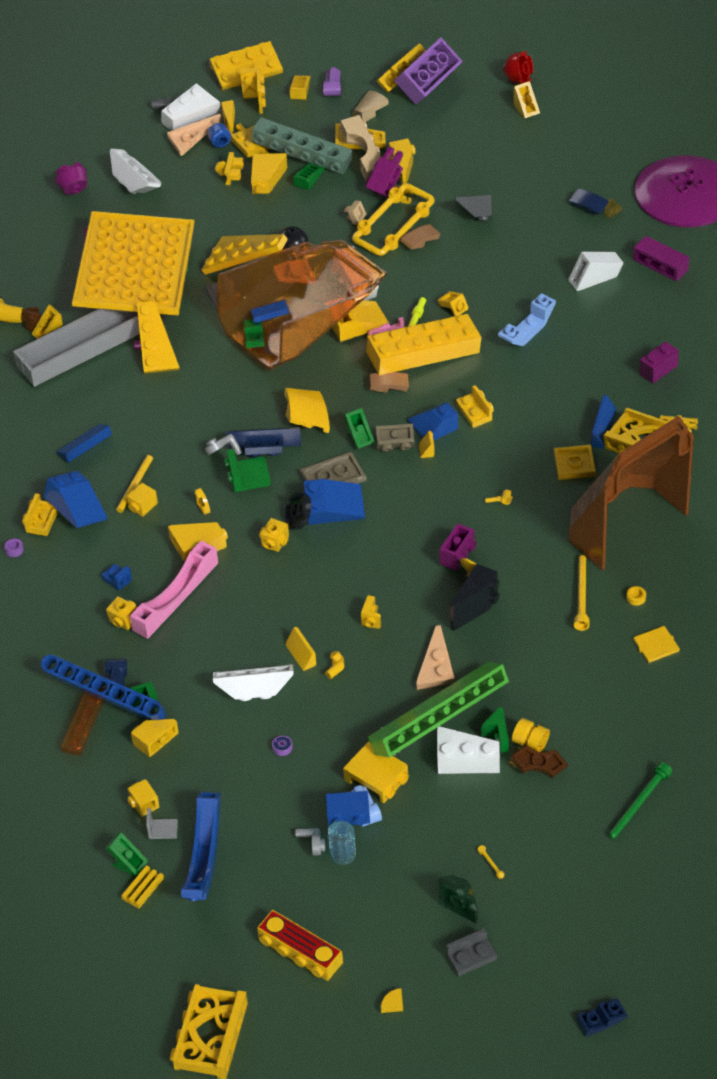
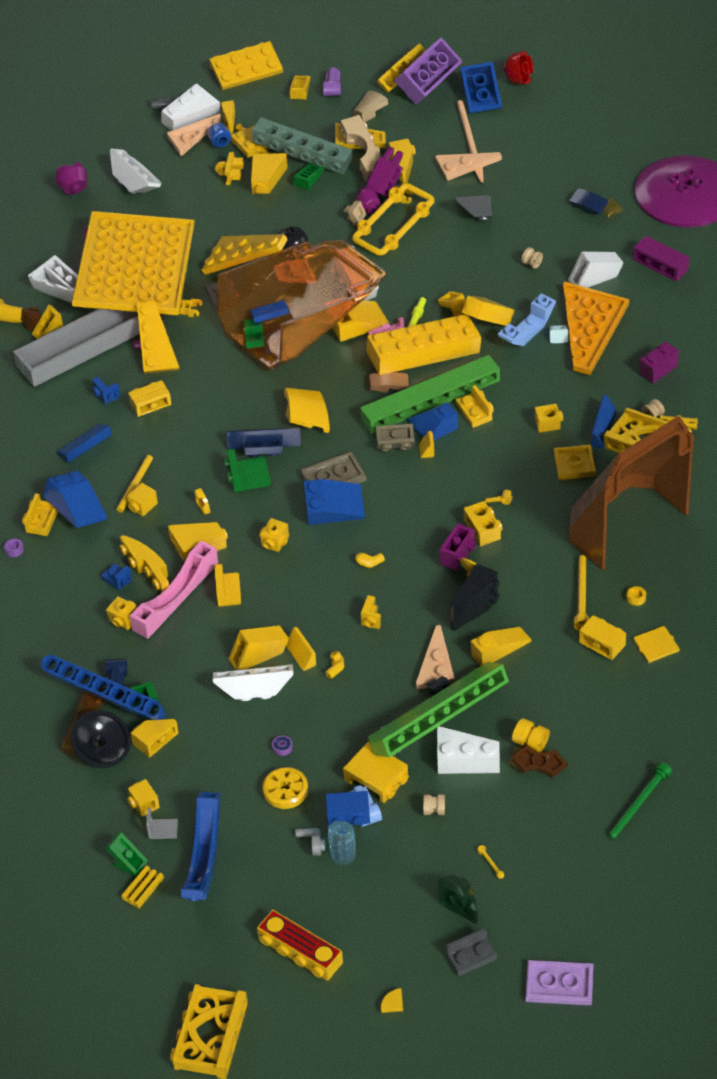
(54, 279): none -> white wedge
(105, 393): none -> blue bracket
(105, 729): none -> black dish
(145, 561): none -> yellow slope
(149, 398): none -> yellow brick
(190, 303): none -> yellow piece
(213, 445): light grey plate -> none
(227, 587): none -> yellow panel
(252, 85): yellow bracket -> none
(257, 646): none -> yellow slope
(286, 778): none -> yellow wheel
(298, 510): black tile -> none
(358, 428): green slope -> none
(369, 200): none -> magenta head
(369, 561): none -> yellow arm
(417, 237): medium nougat slope -> none
(429, 393): none -> bright green brick
(434, 804): none -> tan wheel
(438, 685): none -> black tile
(460, 164): none -> light nougat wing
(479, 172): none -> light nougat piece
(480, 87): none -> blue slope
(482, 520): none -> yellow brick
(488, 310): none -> yellow slope
(496, 727): green slope -> none
(497, 644): none -> yellow slope
(525, 100): yellow slope -> none
(532, 257): none -> tan wheel
(548, 418): none -> yellow brick
(558, 334): none -> light aqua slope
(559, 982): none -> lavender tile
(591, 323): none -> light orange wing
(602, 637): none -> yellow brick
(603, 1017): dark blue slope -> none
(654, 408): none -> tan wheel

